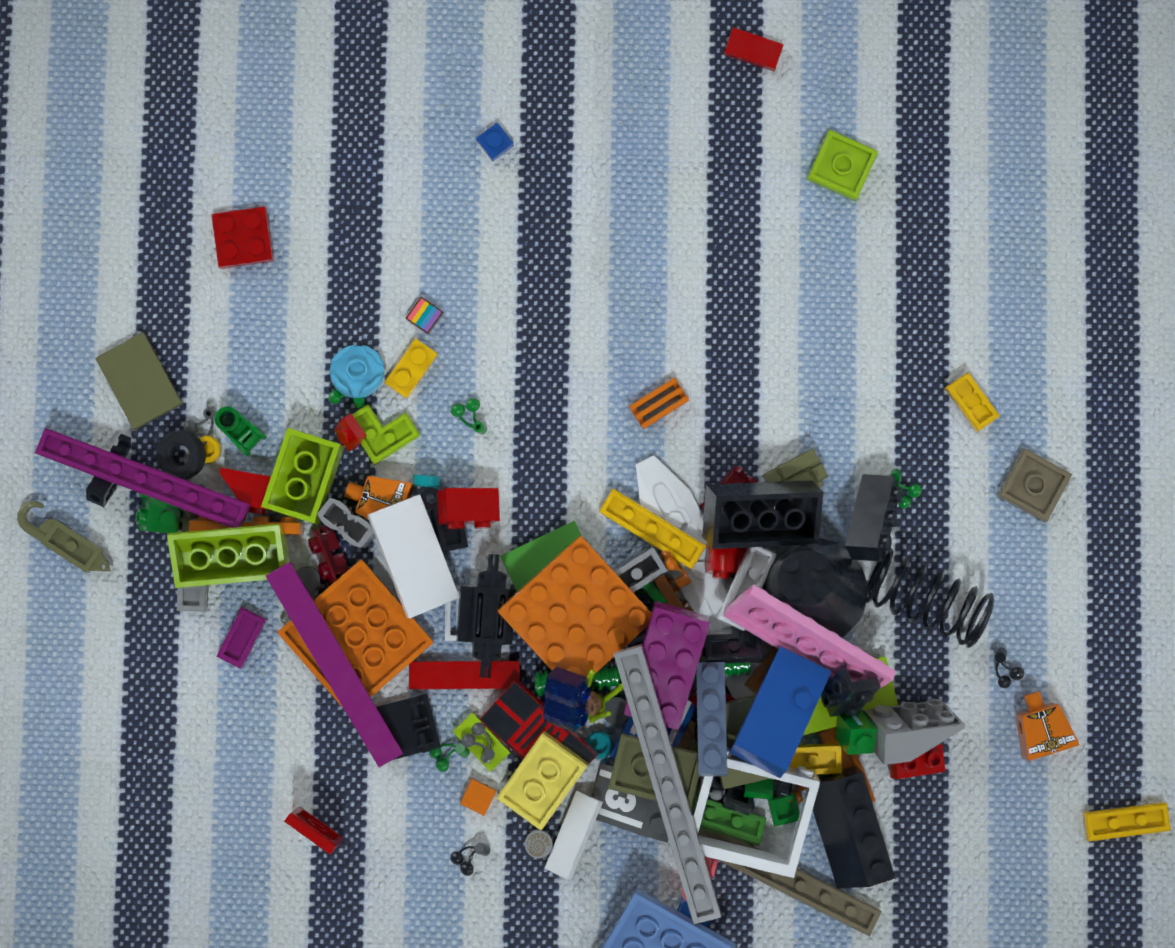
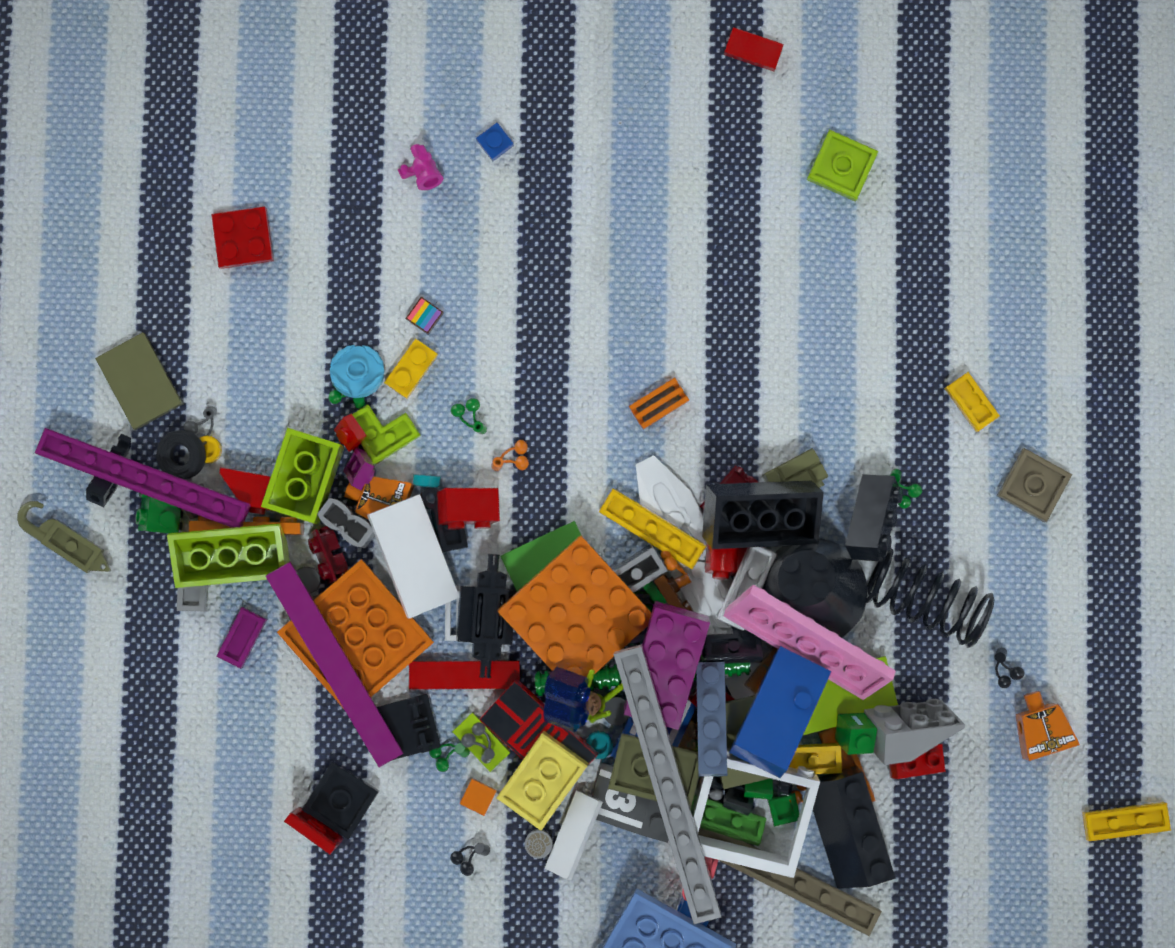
(242, 433): green piece -> none
(340, 800): none -> black plate
(359, 469): none -> magenta plate
(423, 167): none -> dark pink piece
(521, 461): none -> orange piece
(848, 697): black bracket -> none

